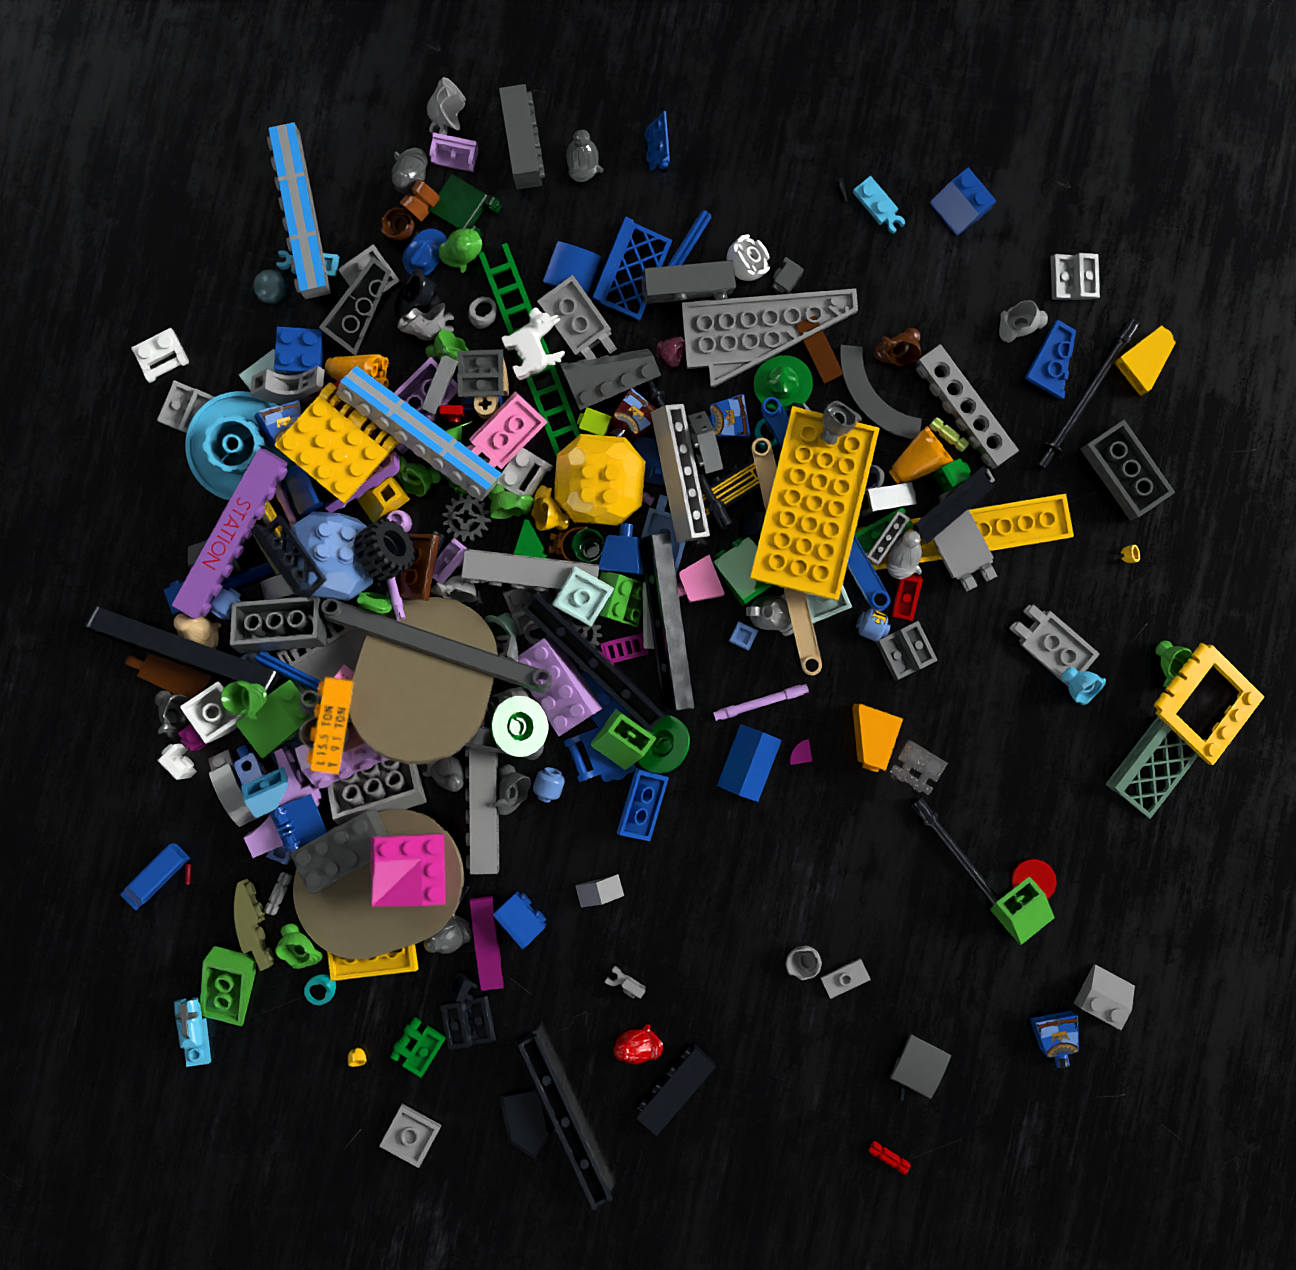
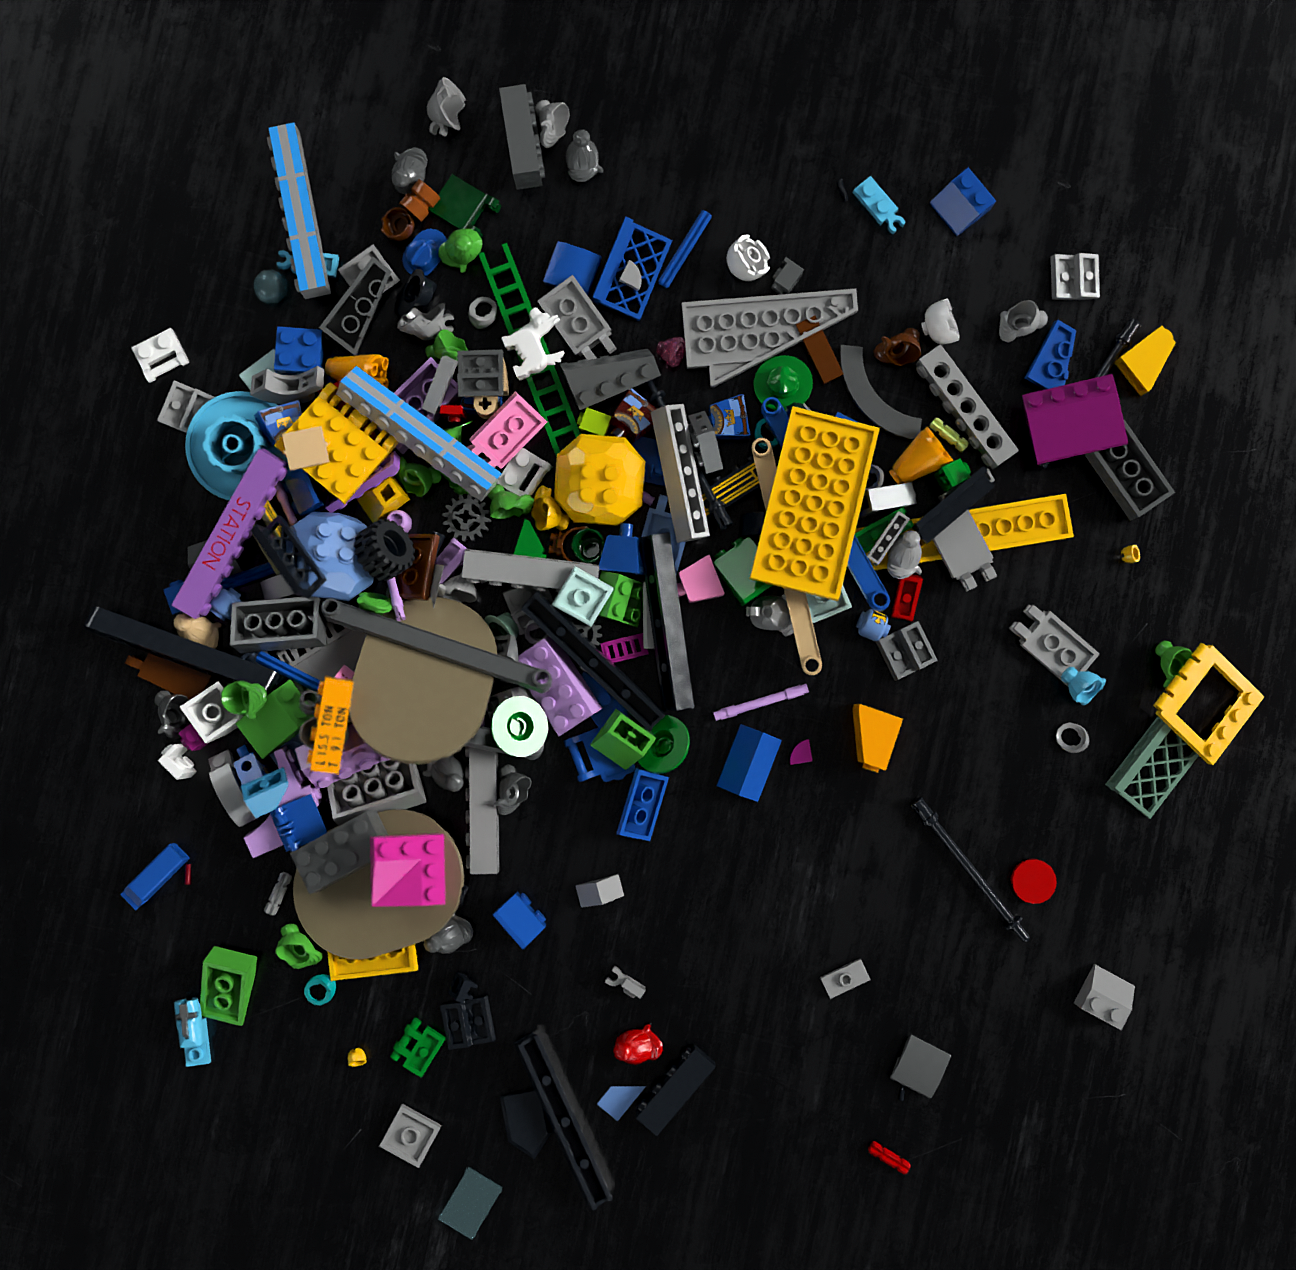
(246, 916): olive slope -> none
(279, 854): medium blue tile -> none
(305, 448): none -> tan piece
(437, 574): none -> light grey sticker
(453, 152): lavender hinge -> none
(470, 1203): none -> clear light blue piece
(486, 943): magenta slope -> none
(548, 784): medium blue head -> none
(552, 120): none -> light grey hair
(619, 1099): none -> medium blue sticker
(631, 276): none -> light grey tile
(657, 140): blue hinge -> none
(688, 282): dark grey brick -> none
(743, 636): medium blue tile -> none
(803, 962): light grey hair -> none
(837, 421): dark grey hair -> none
(922, 761): clear plate -> none
(940, 323): none -> white cylinder
(1023, 910): bright green slope -> none
(1057, 1036): torso -> none
(1075, 419): none -> magenta slope
(1084, 742): none -> light grey piece

